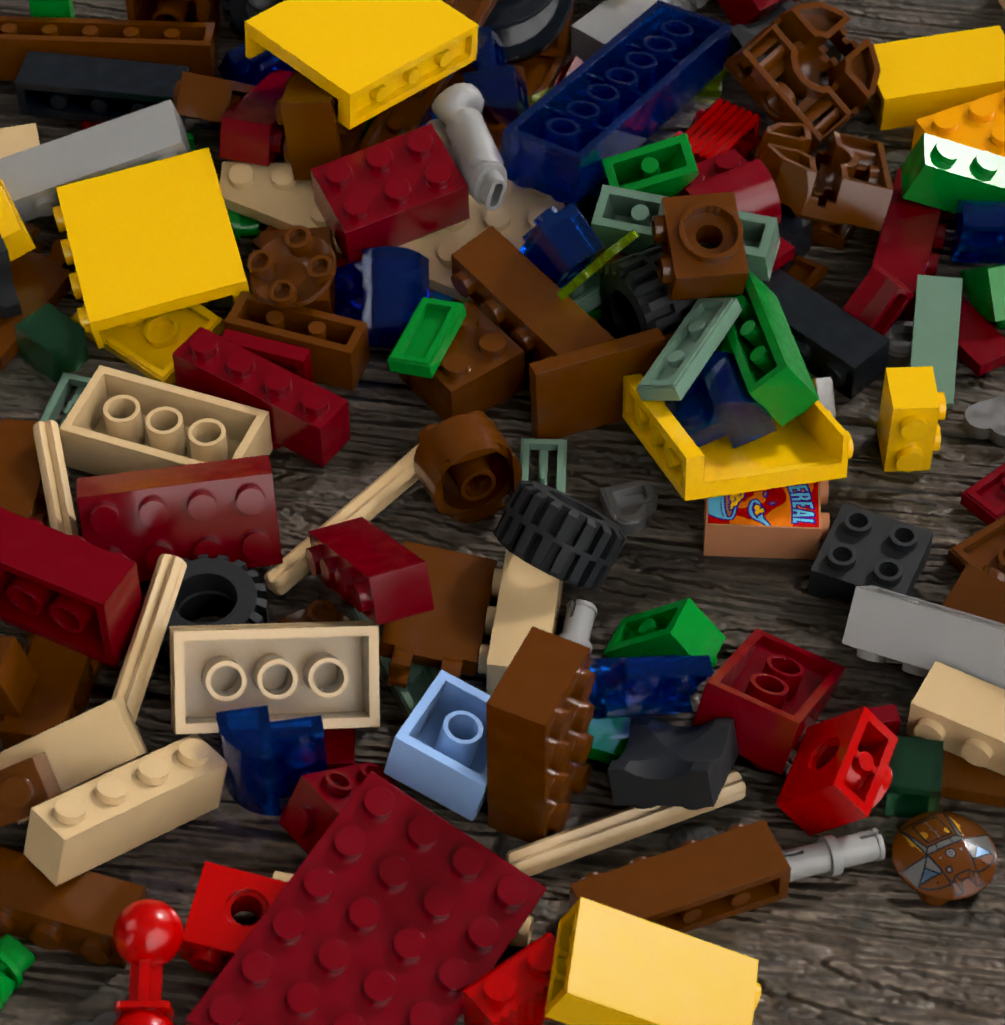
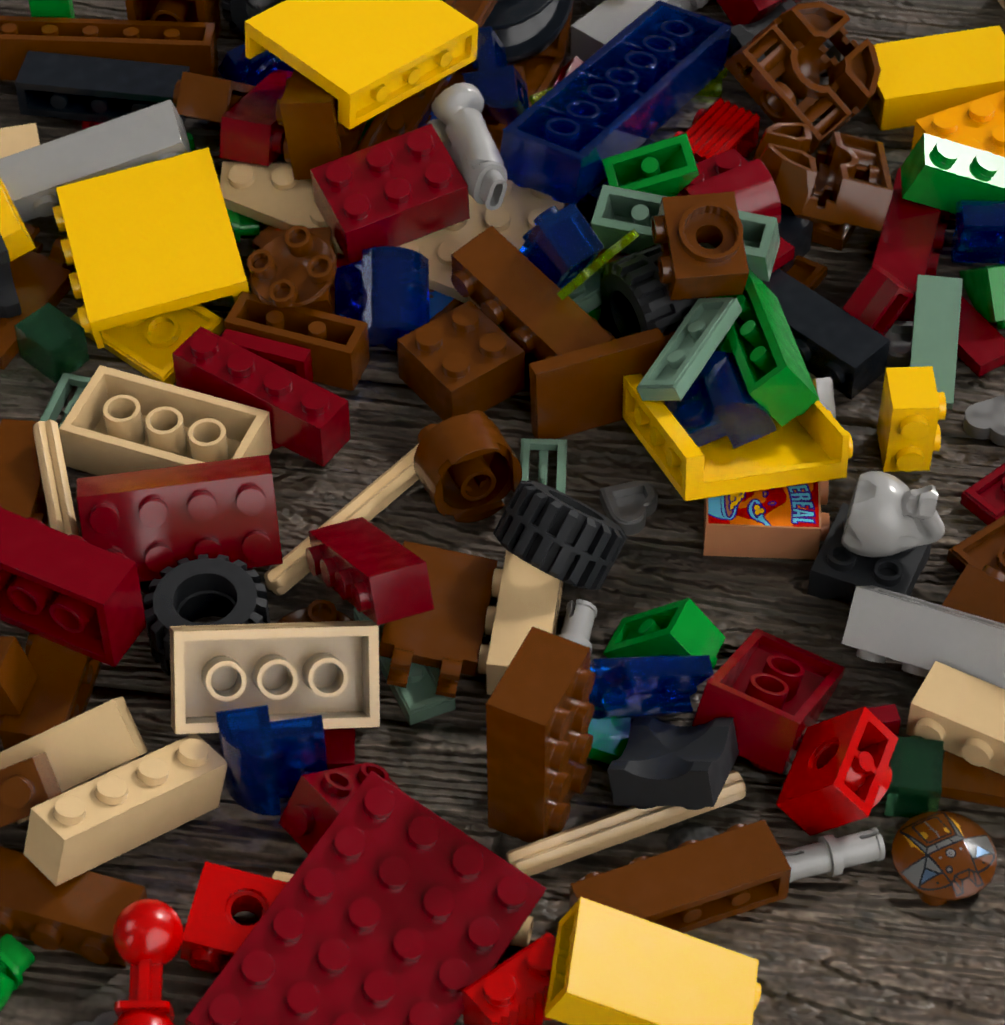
(149, 632): tan axle -> none
(427, 337): green tile -> none
(445, 746): light blue brick -> none
(890, 517): none -> light grey piece

